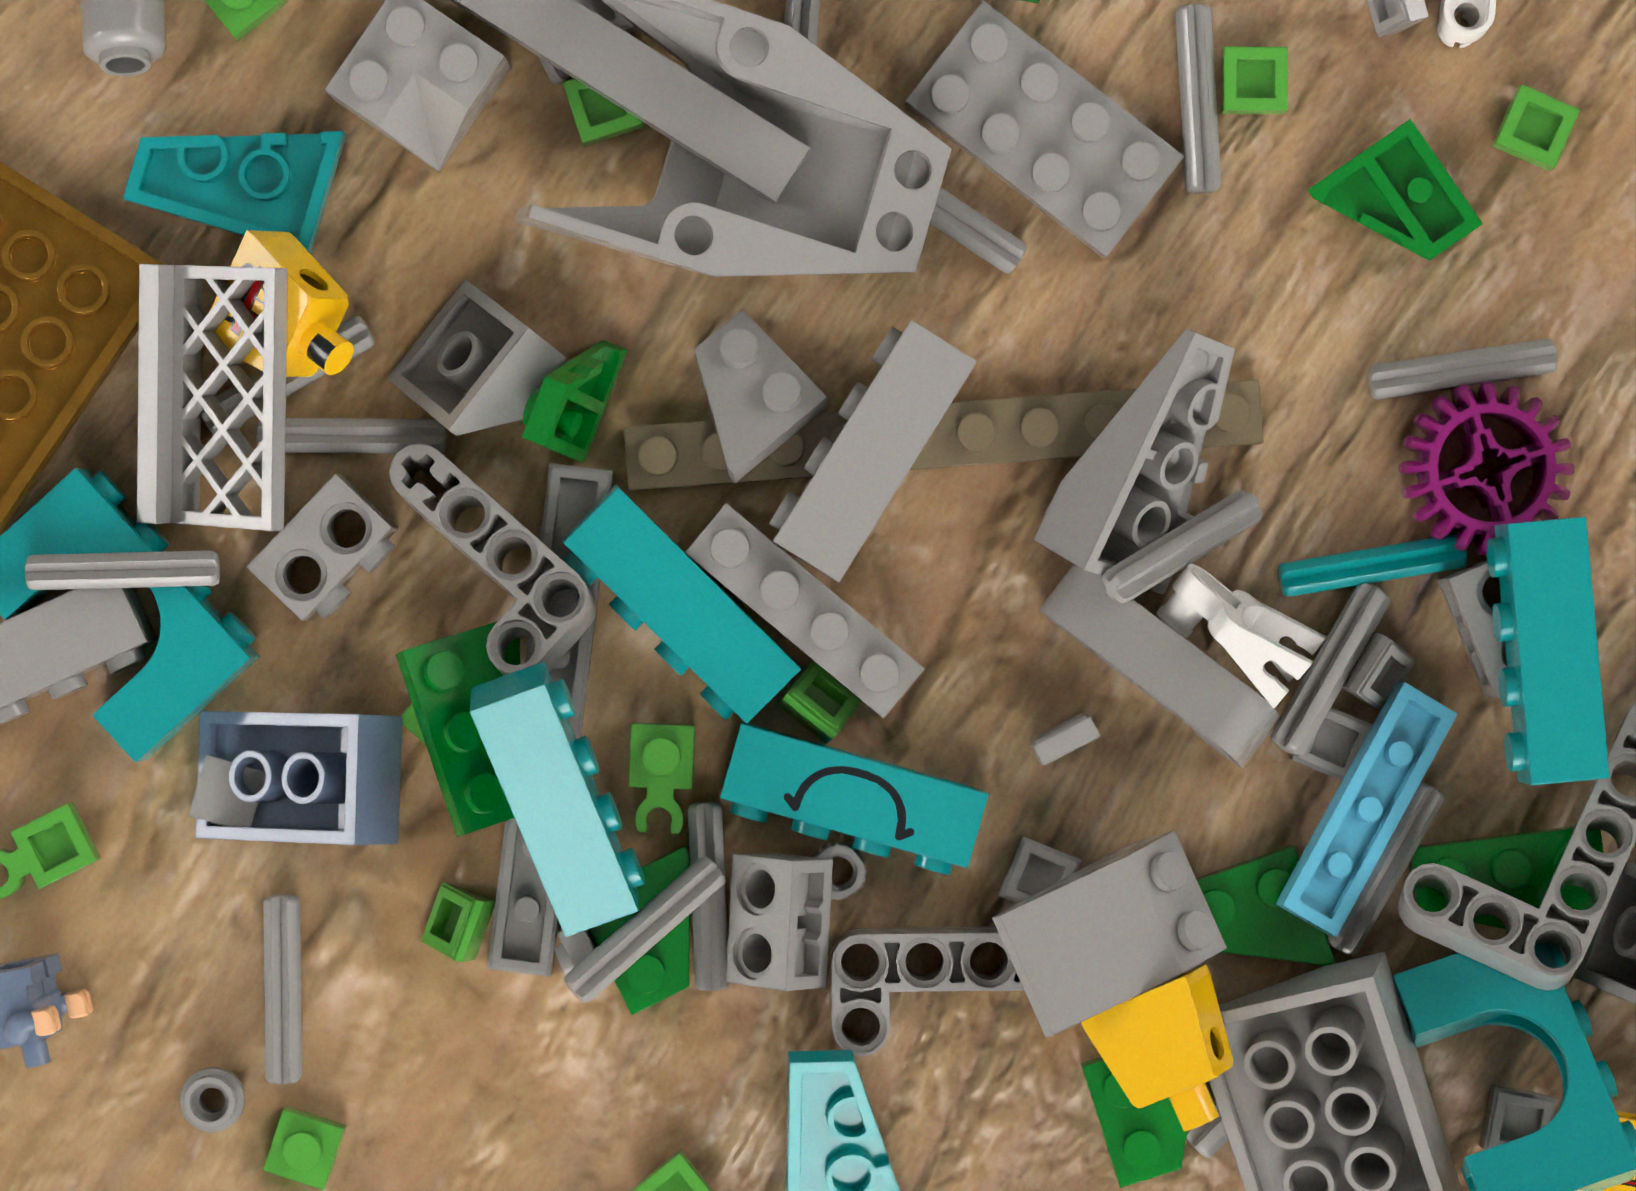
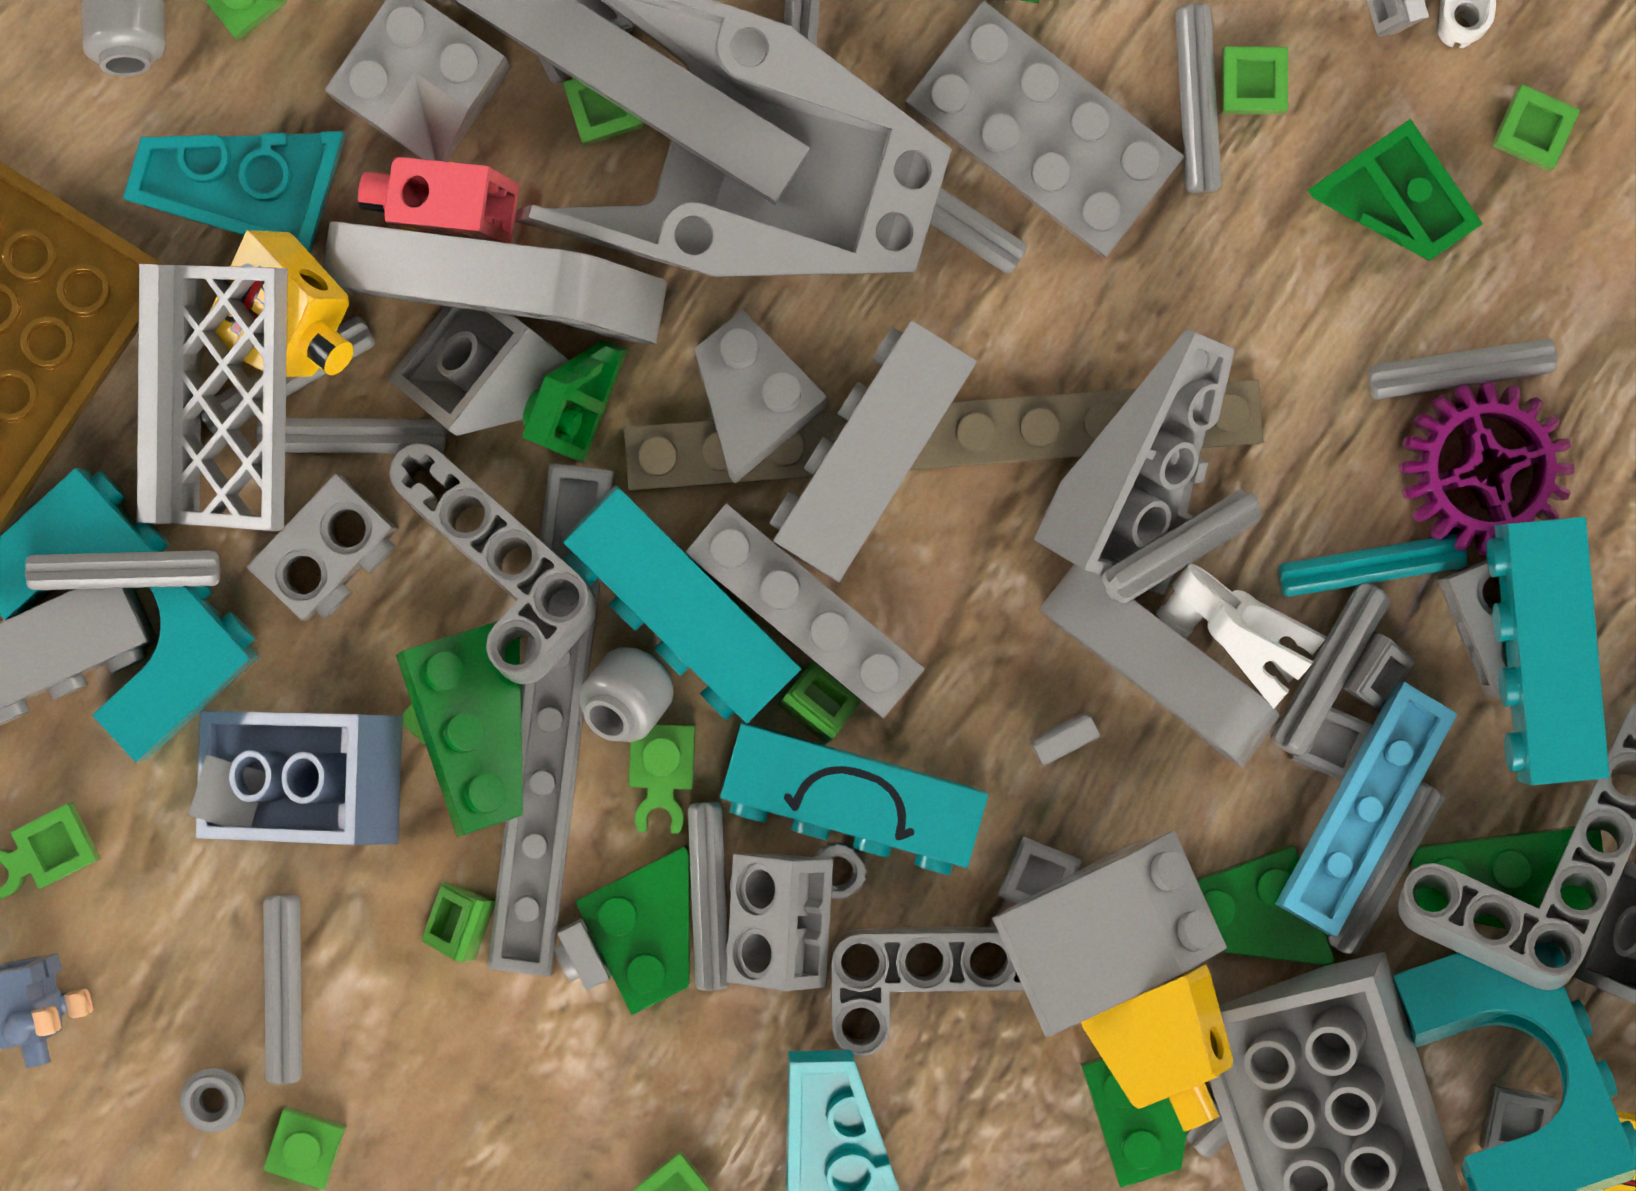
(443, 198): none -> coral torso
(497, 279): none -> light grey beam
(555, 797): brick -> none
(626, 695): none -> light grey head
(644, 929): light grey axle -> none

